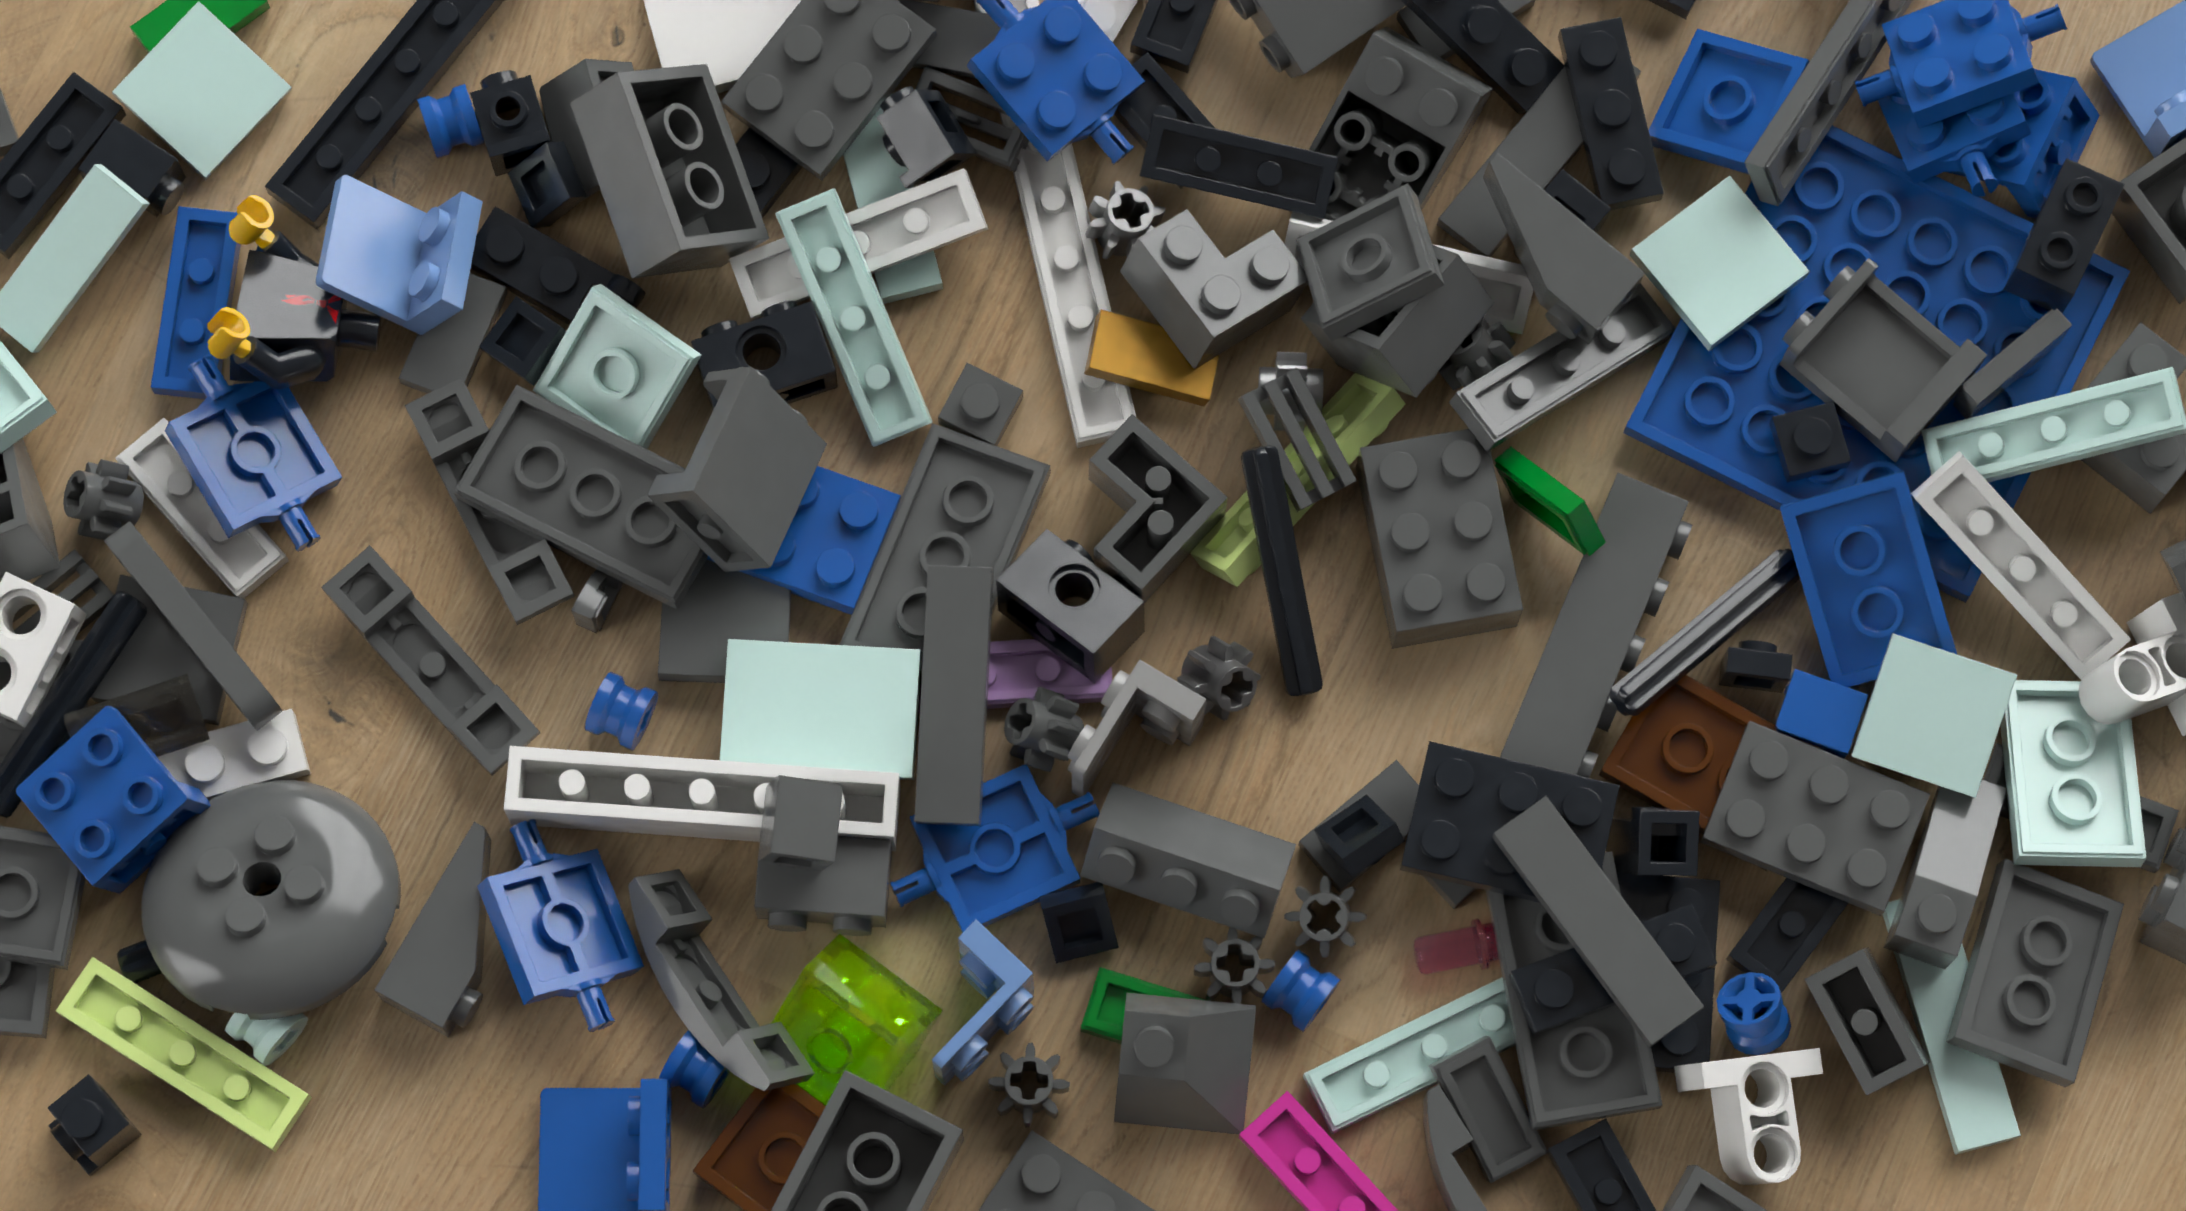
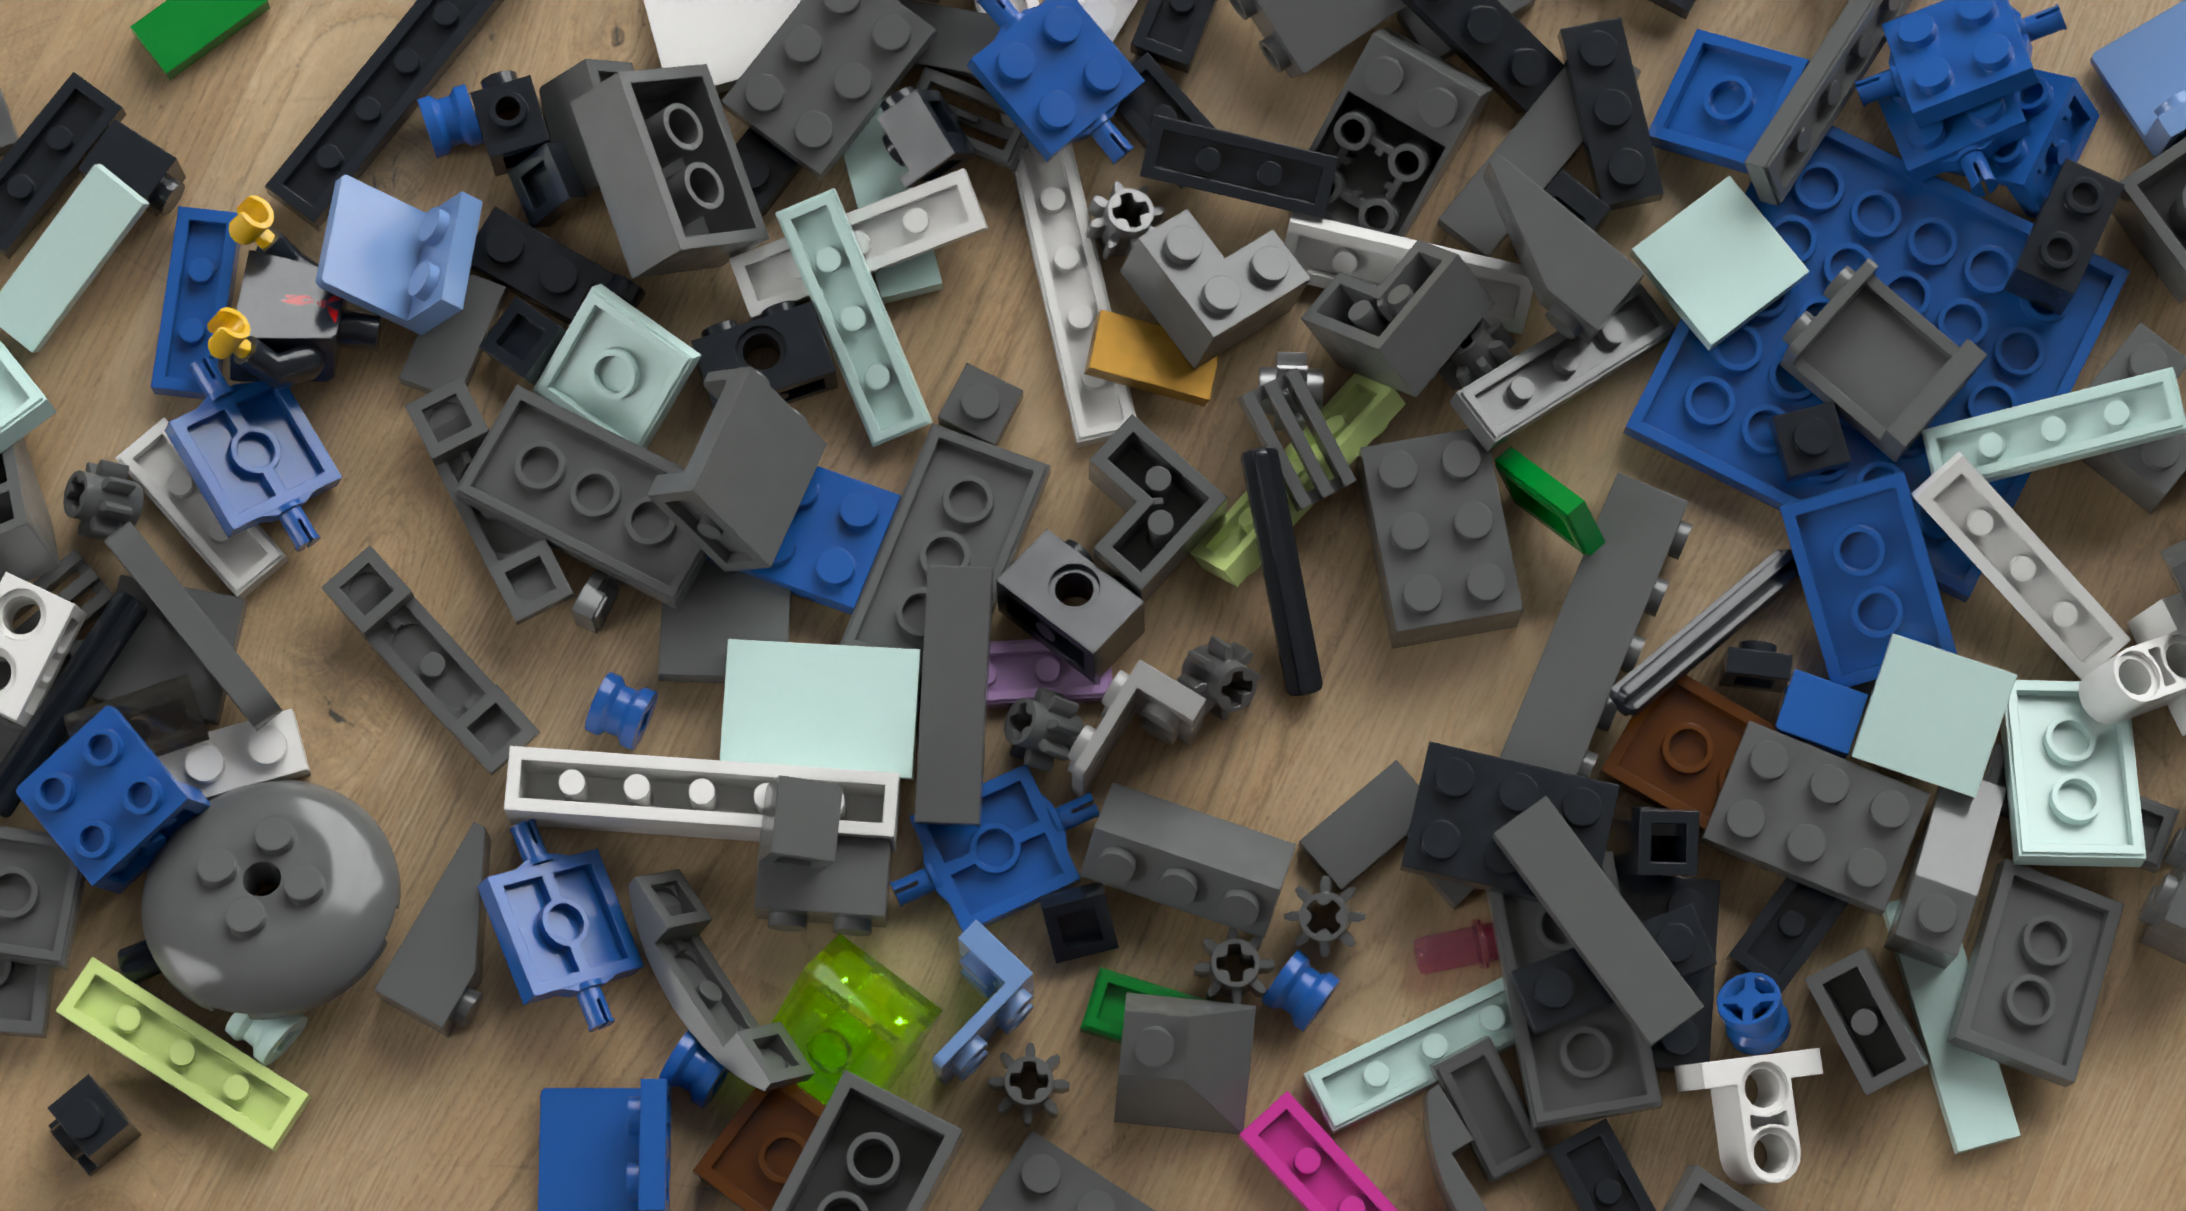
(201, 90): light aqua tile -> none
(1359, 835): black plate -> none
(1369, 262): dark grey tile -> none
(2011, 363): dark grey tile -> none

